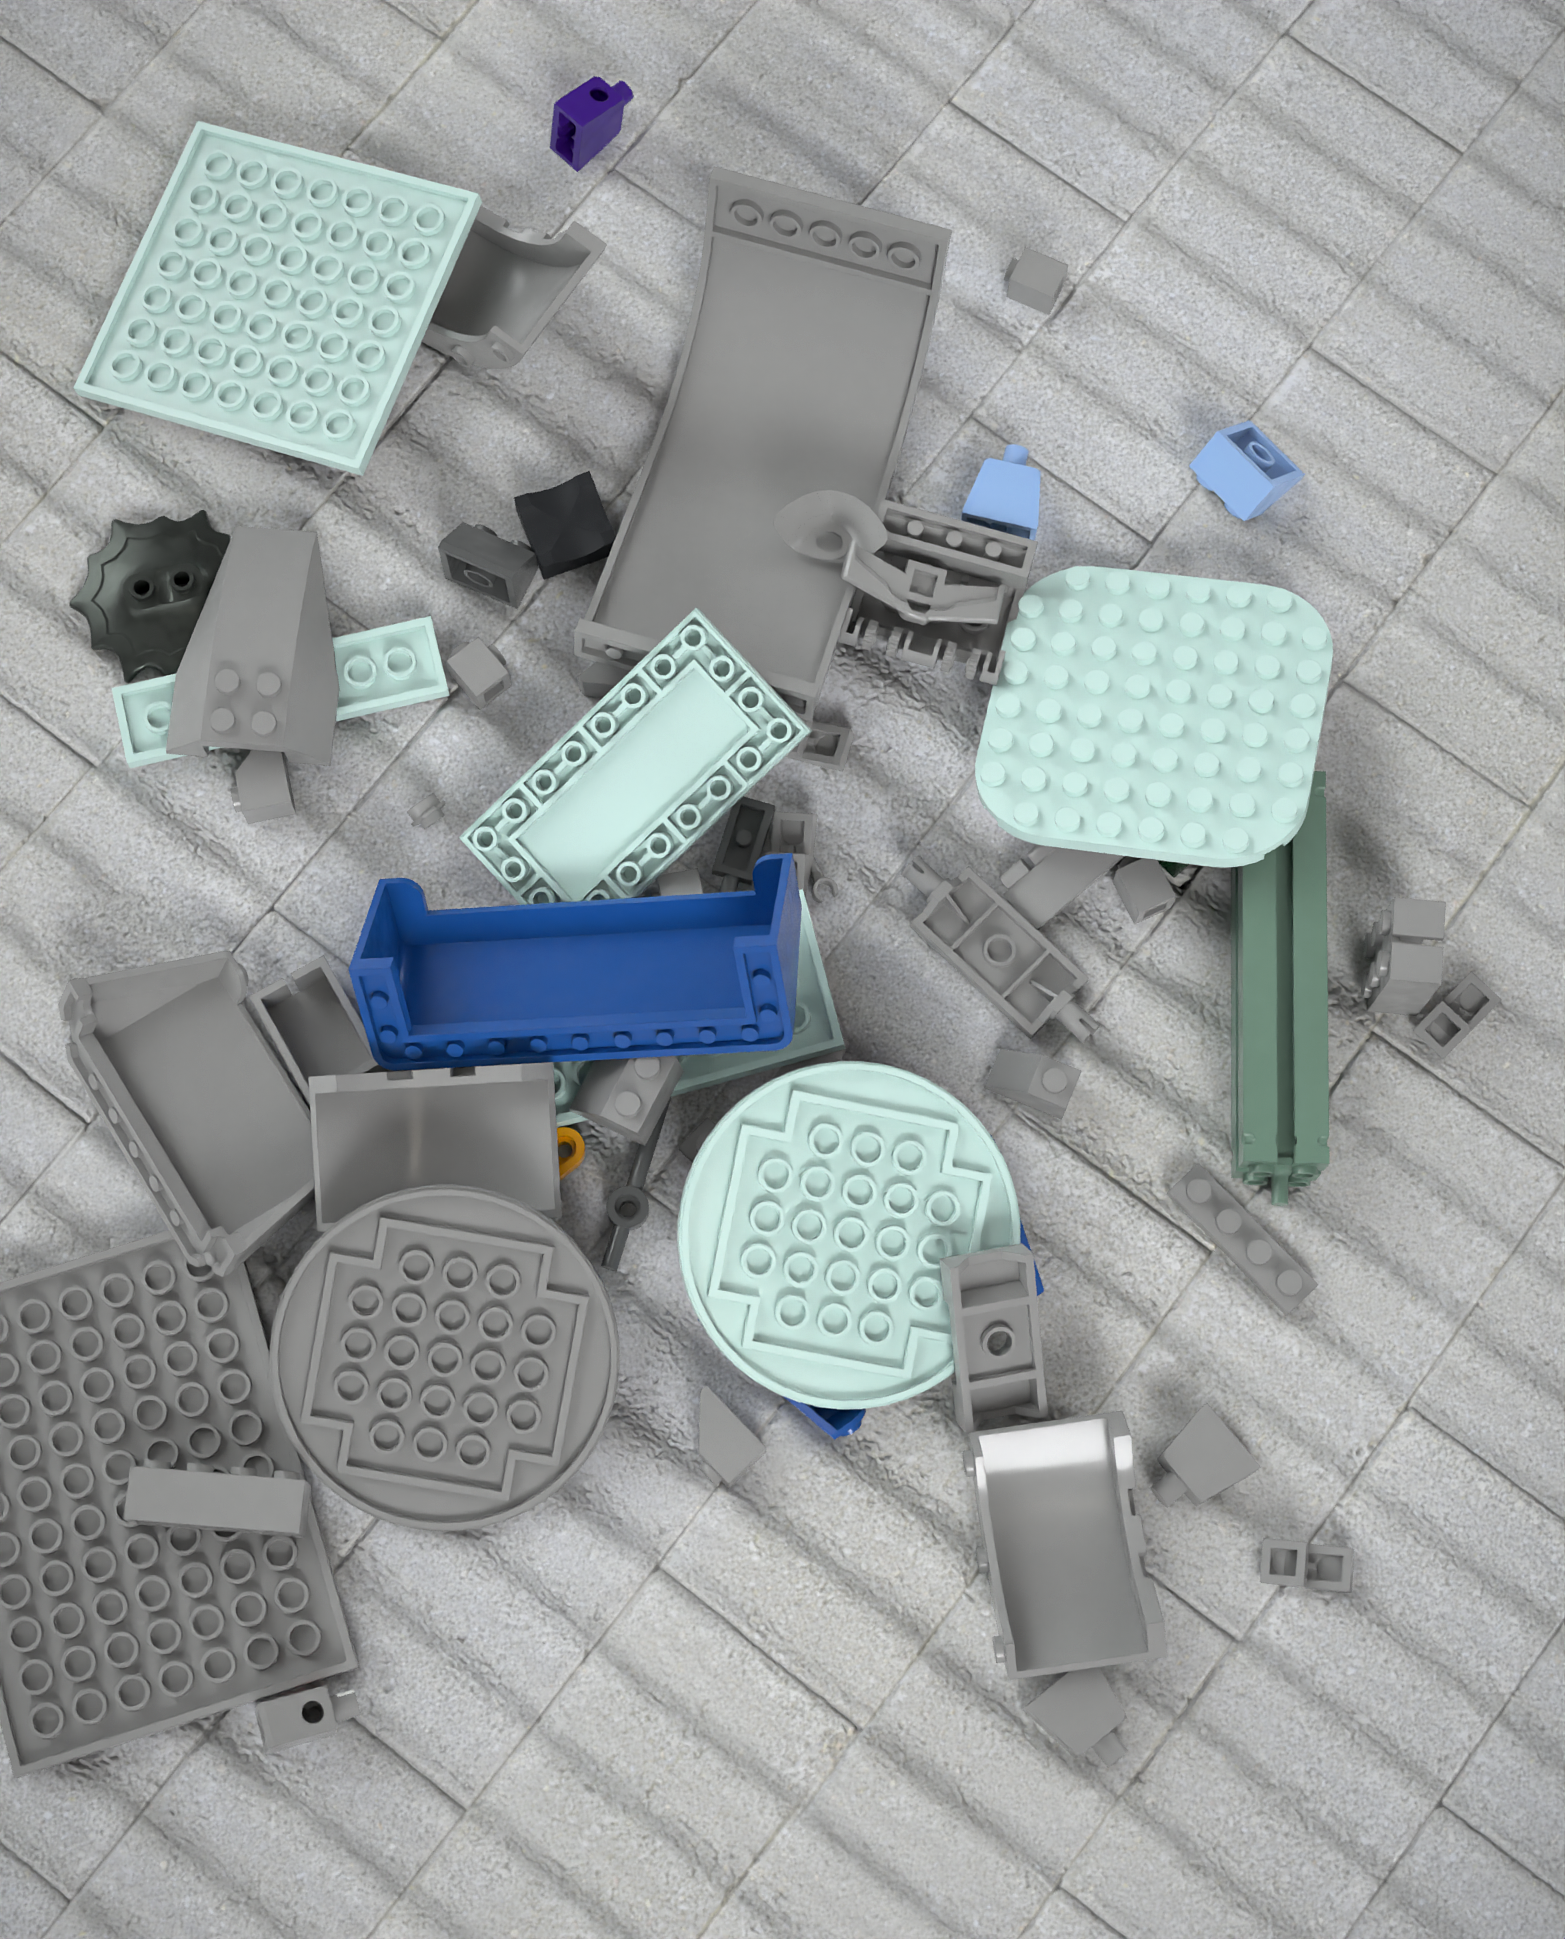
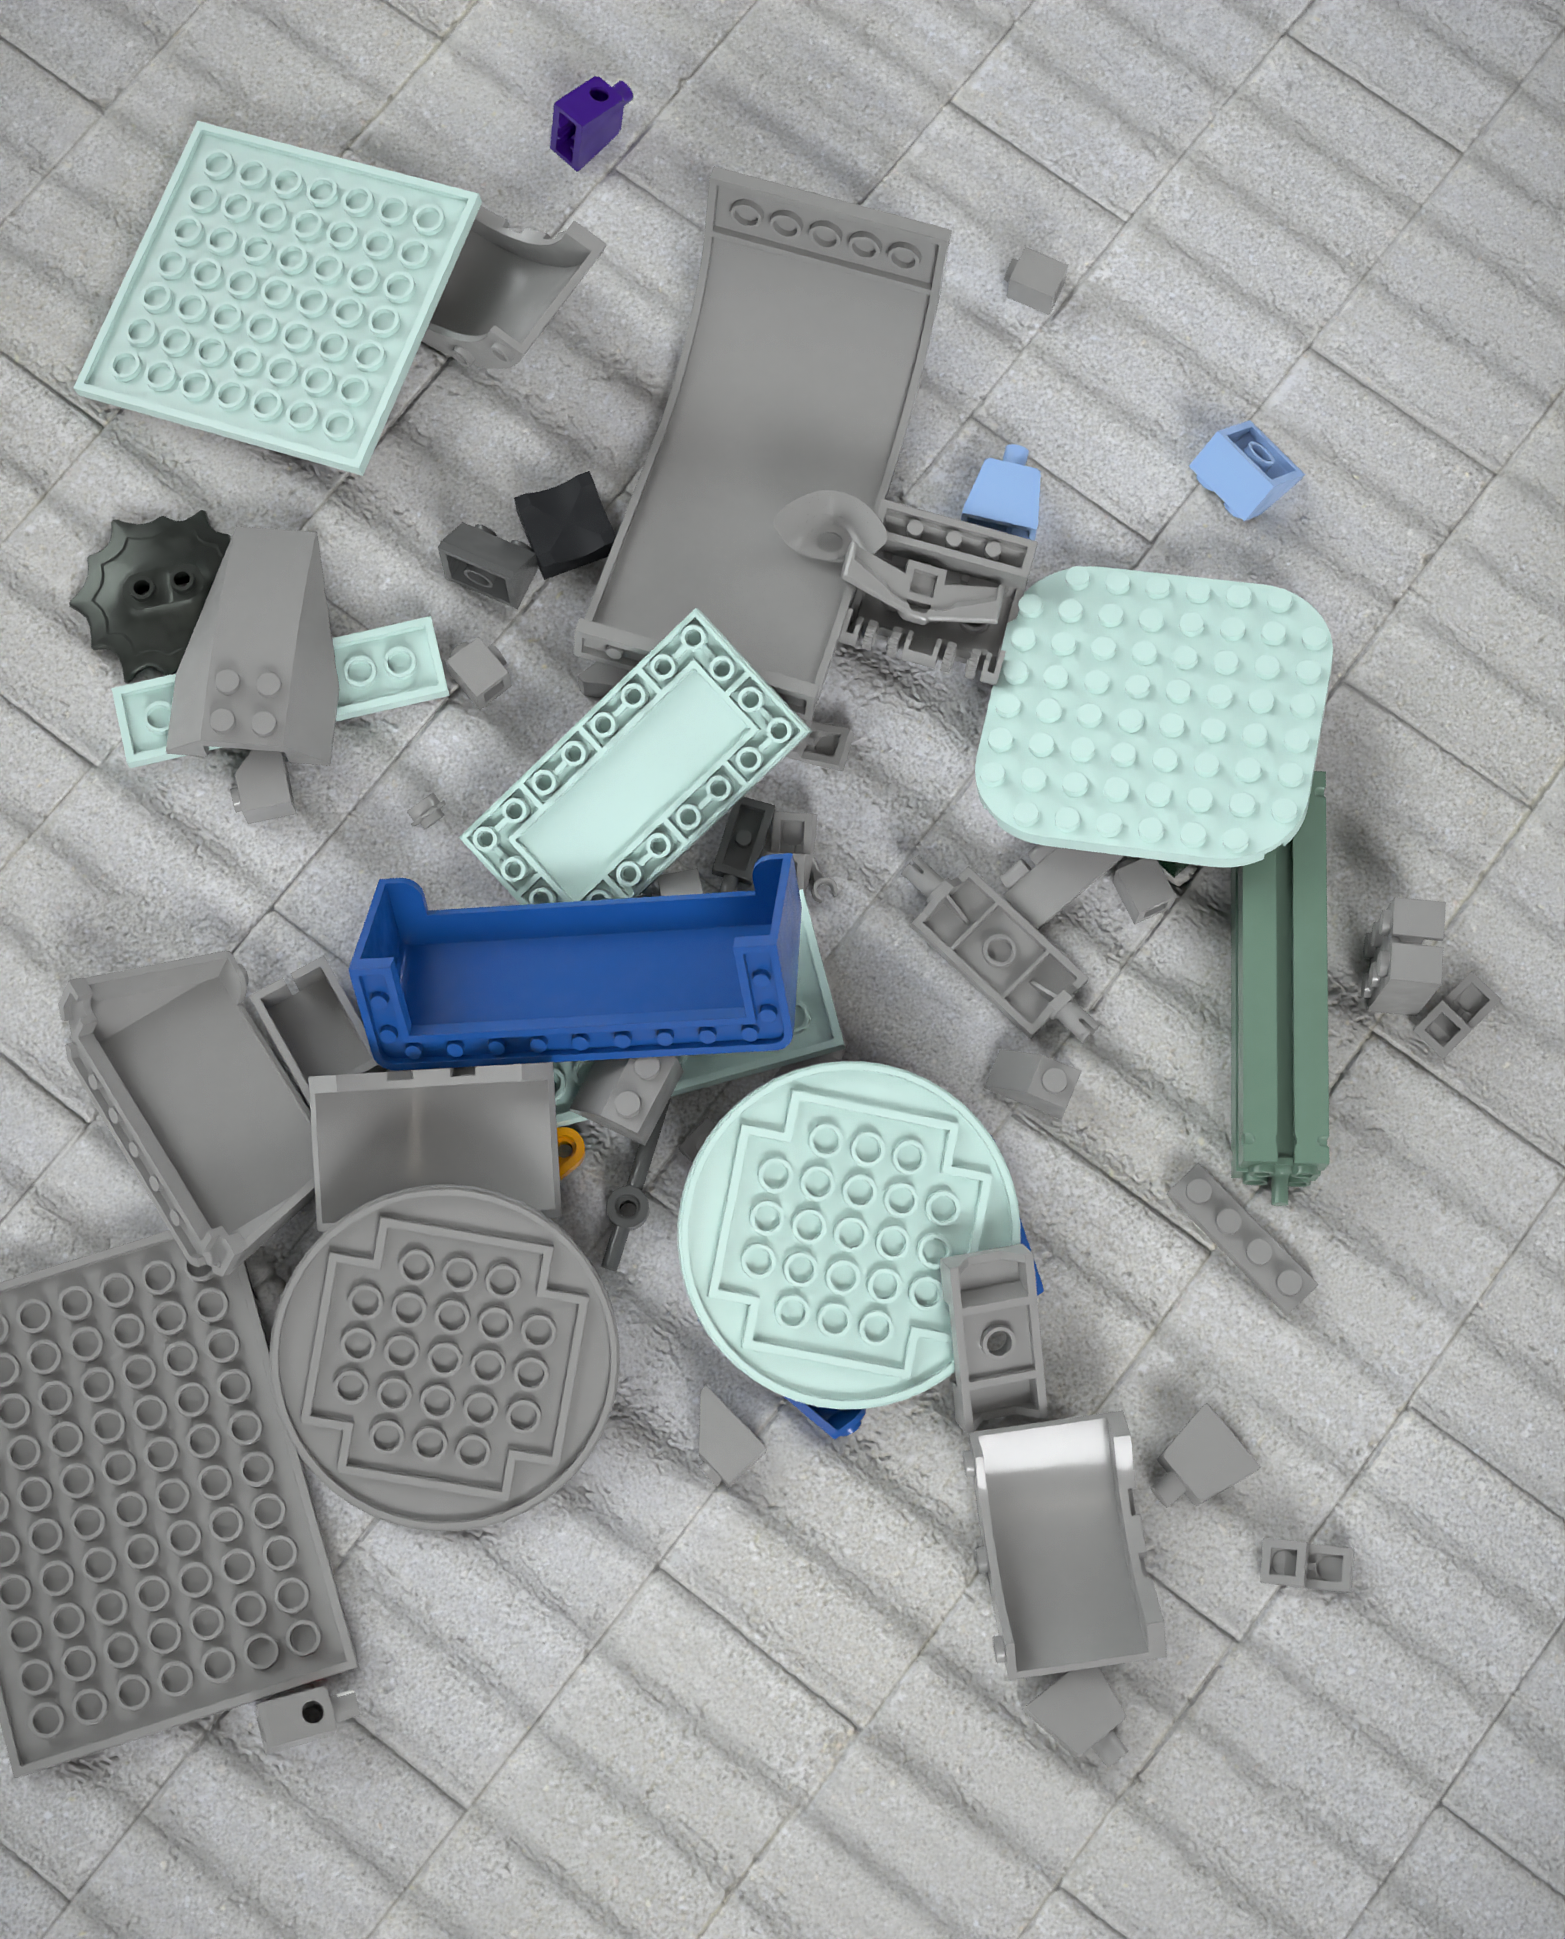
(217, 1500): light grey brick -> none

